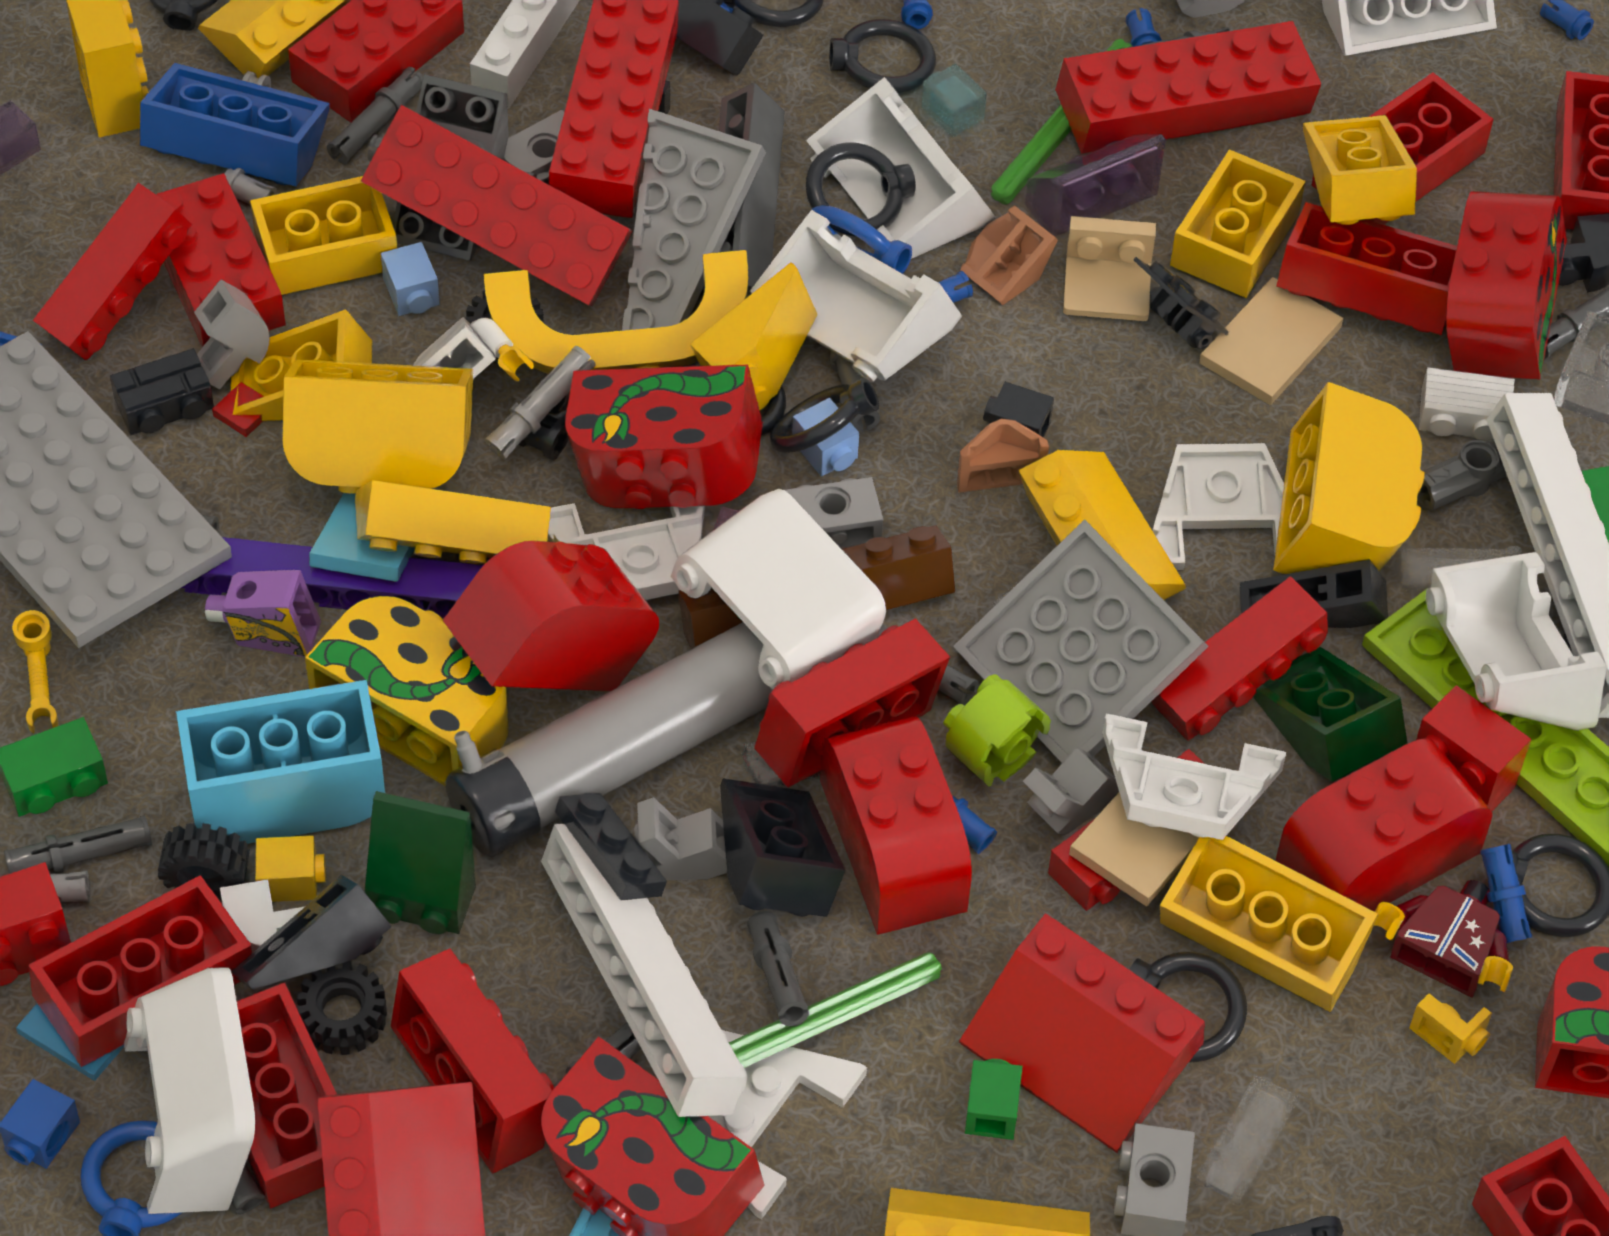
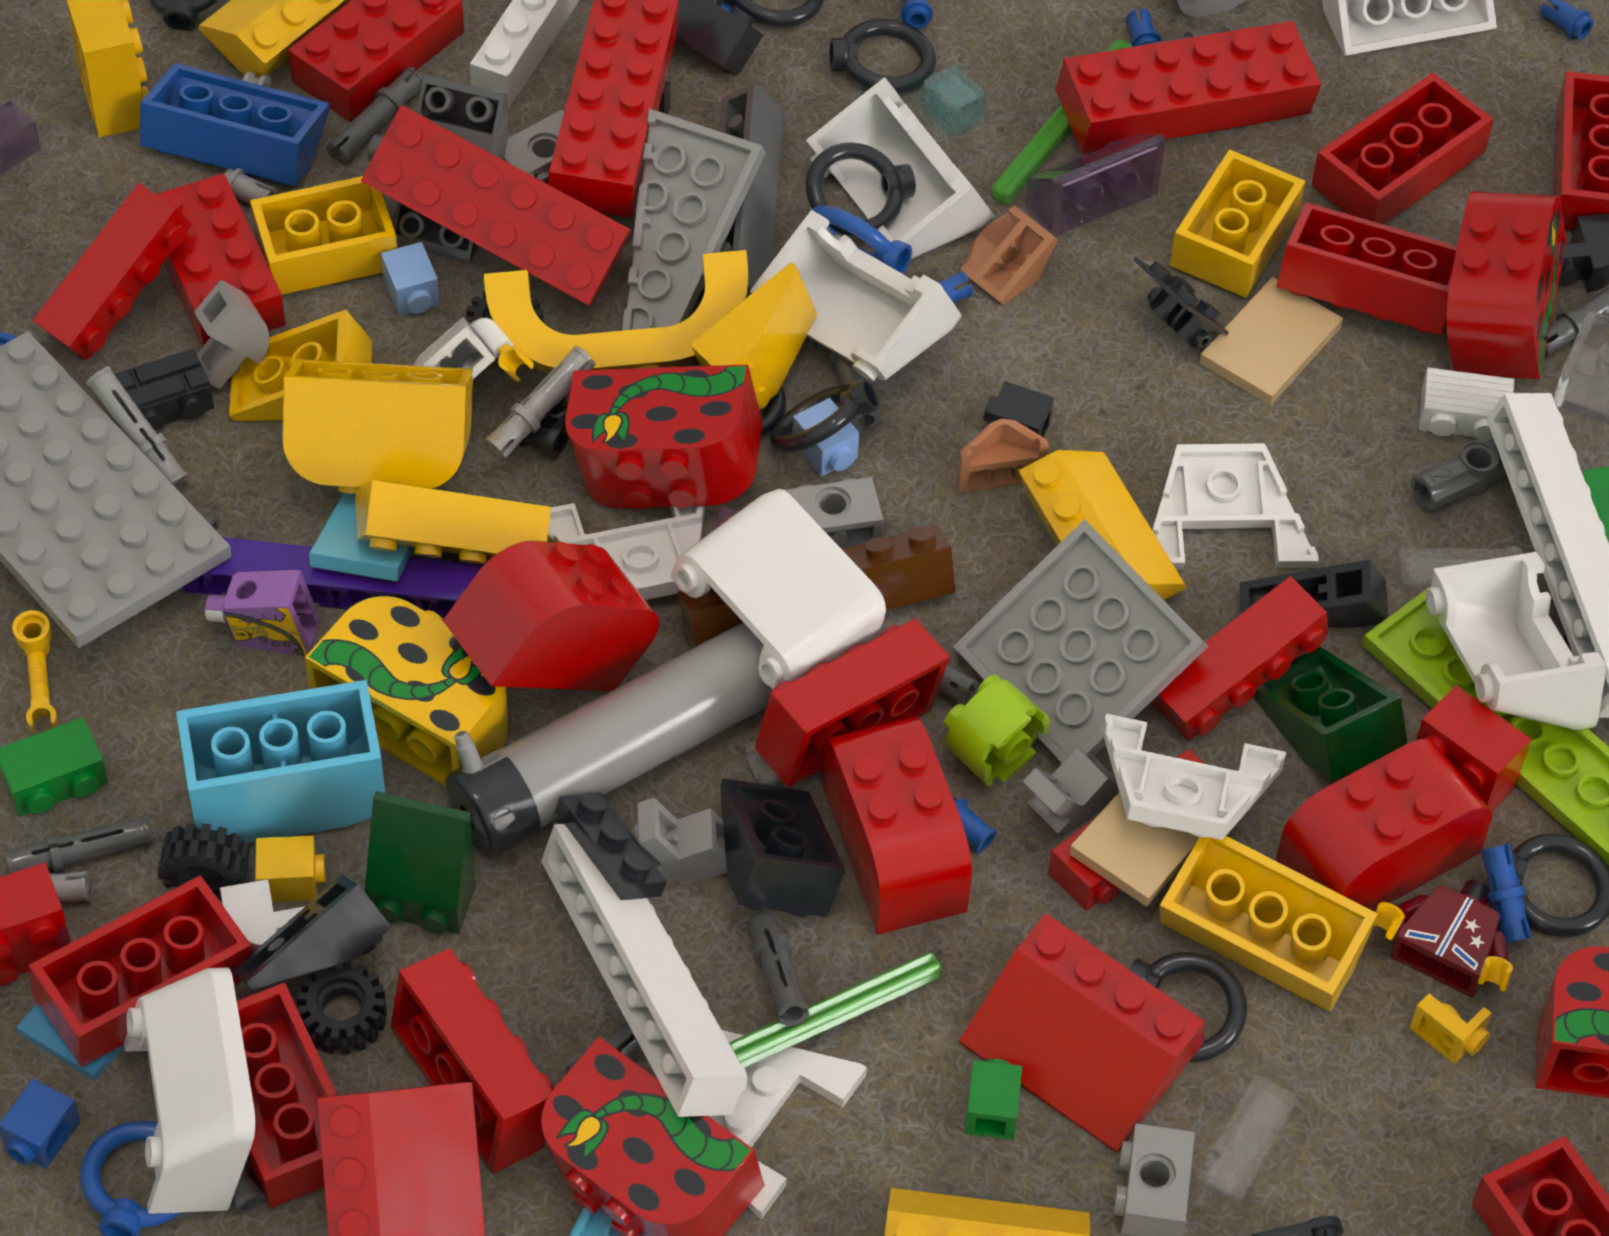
(134, 424): none -> light grey pin
(241, 423): red tile -> none
(1102, 270): tan bracket -> none
(1348, 483): yellow brick -> none
(1361, 169): yellow slope -> none

